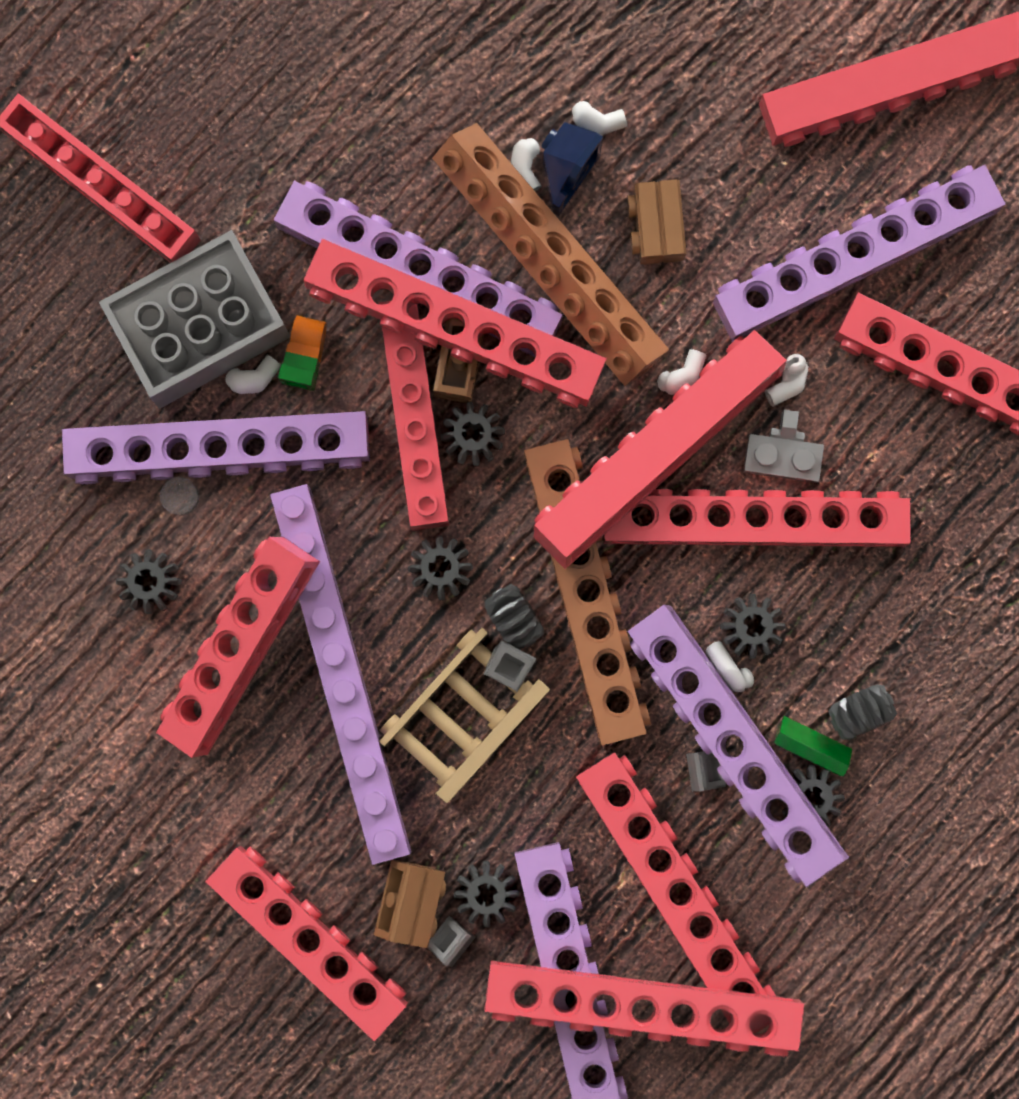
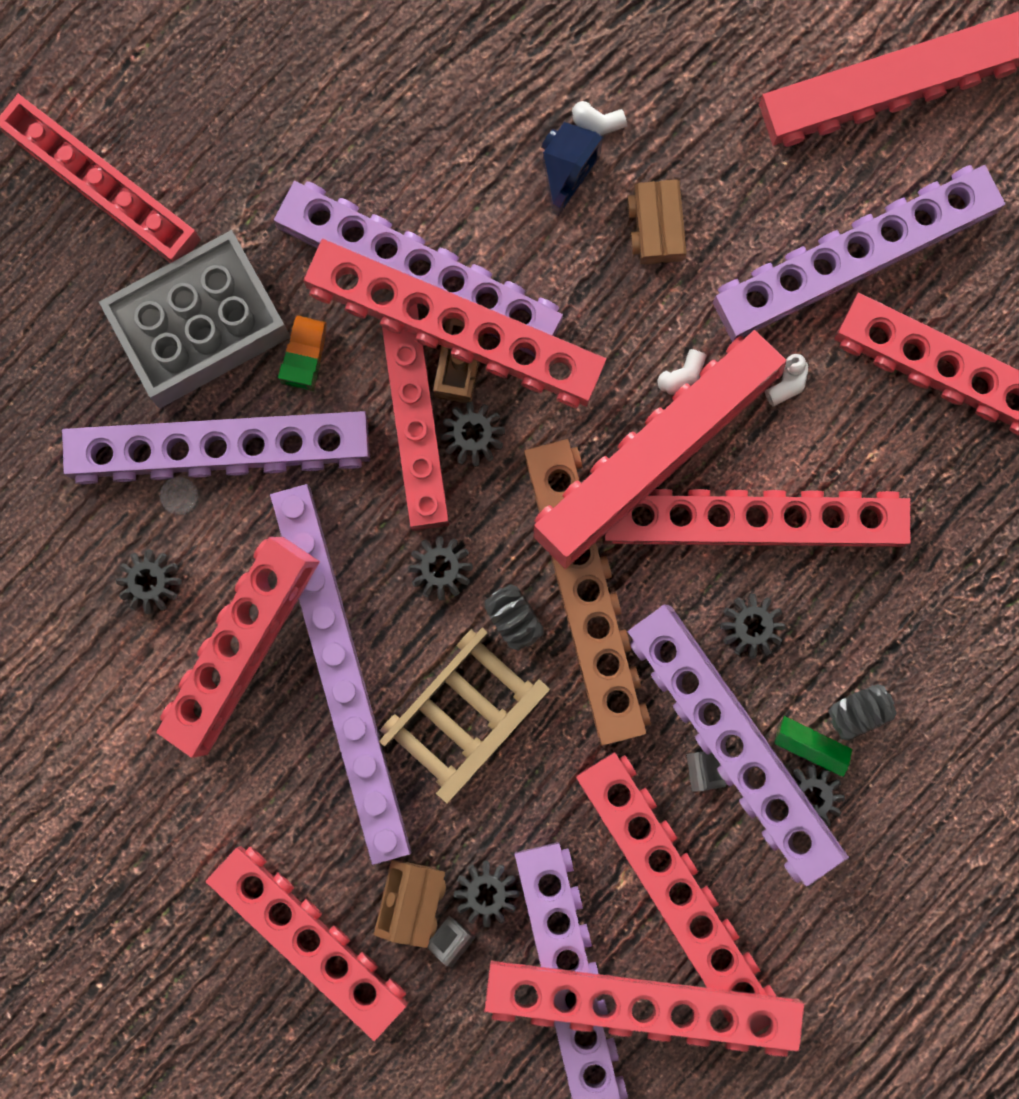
(253, 380): white arm -> none
(509, 665): light grey slope -> none
(522, 158): white arm -> none
(550, 253): nougat brick -> none
(735, 679): white arm -> none
(784, 452): light grey hinge -> none

